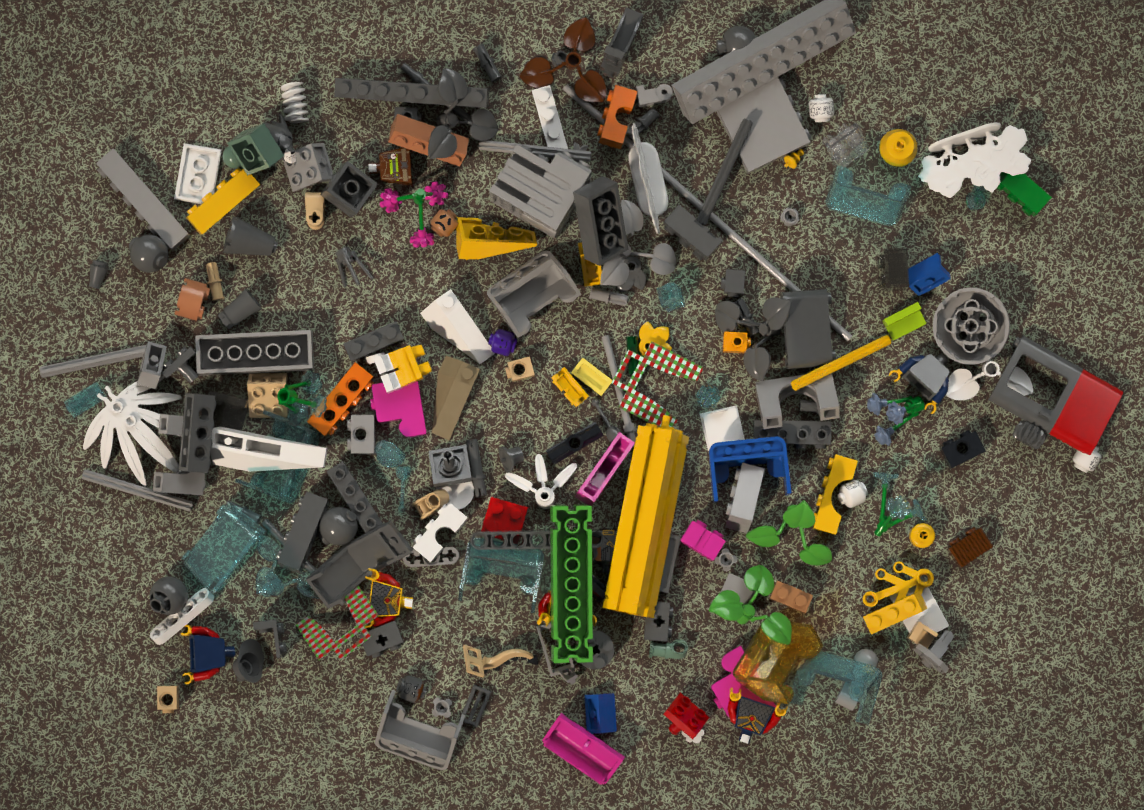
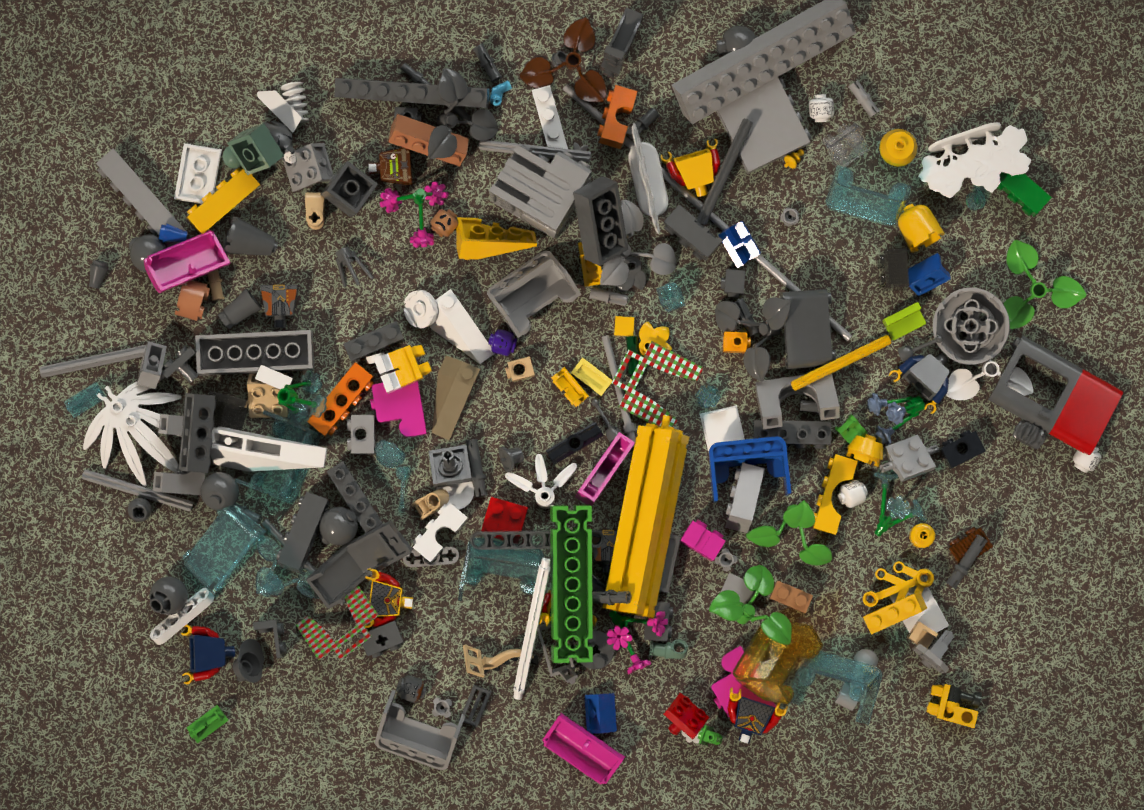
(139, 504): none -> dark grey piece
(161, 692): tan brick -> none
(172, 234): none -> blue cone
(185, 261): none -> dark pink container
(207, 724): none -> bright green hinge
(219, 491): none -> dark grey brick
(272, 377): none -> white sticker
(279, 302): none -> torso
(280, 108): none -> white sticker
(420, 309): none -> white tile
(497, 92): none -> medium azure arm
(531, 629): none -> white piece
(611, 597): none -> dark grey pin
(620, 636): none -> dark pink plant
(624, 326): none -> yellow tile
(653, 96): light grey leg -> none
(695, 168): none -> yellow torso
(707, 736): none -> bright green hinge
(739, 243): none -> panel
(851, 429): none -> bright green piece
(863, 98): none -> light grey pin
(866, 450): none -> yellow cone
(906, 351): none -> dark grey hinge
(909, 458): none -> light grey plate
(919, 227): none -> yellow cylinder
(949, 703): none -> yellow hips
(966, 562): none -> dark grey pin
(1065, 289): none -> bright green plant

